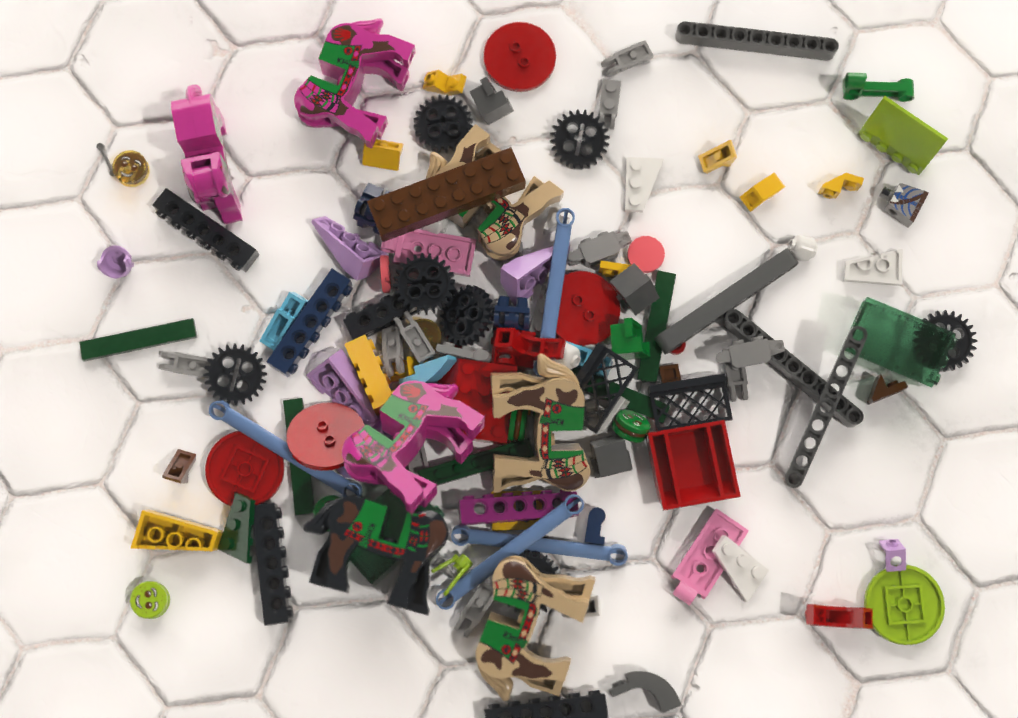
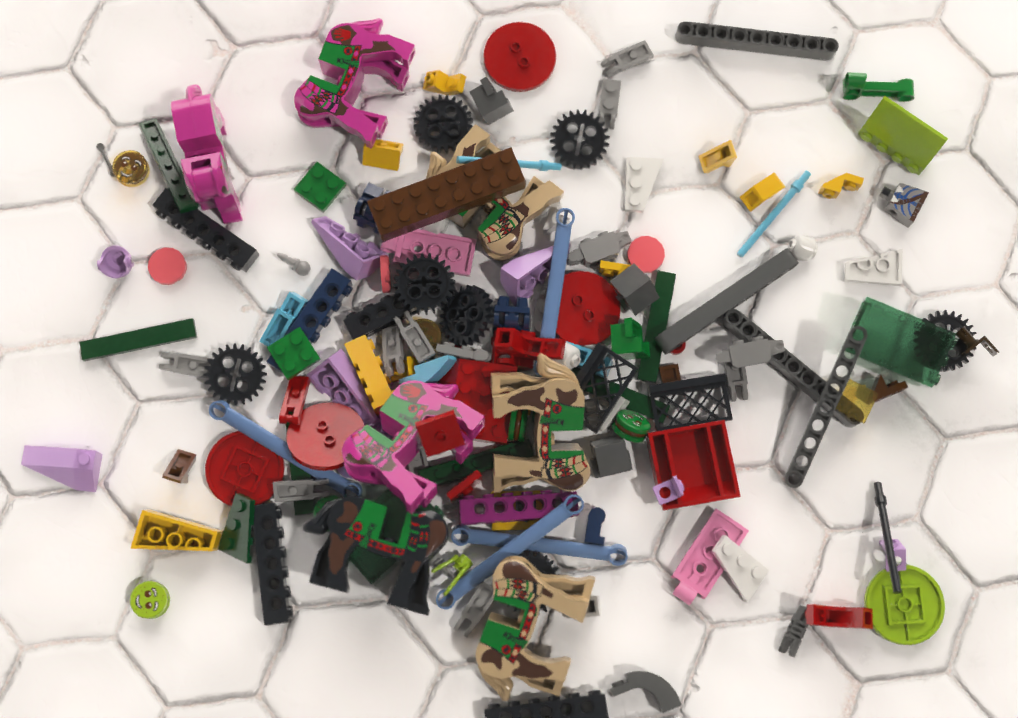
(69, 466): none -> lavender wedge
(167, 165): none -> tile
(167, 266): none -> coral tile
(293, 353): none -> green plate
(294, 400): none -> red plate
(298, 489): none -> light grey hinge
(301, 267): none -> light grey bar
(320, 187): none -> green plate
(440, 433): none -> red plate
(464, 487): none -> red plate
(542, 165): none -> medium azure bar
(675, 486): none -> lavender bracket
(795, 632): none -> dark grey hinge
(796, 187): none -> medium azure bar
(856, 401): none -> clear yellow piece
(881, 502): none -> black bar
(970, 342): none -> dark brown bracket

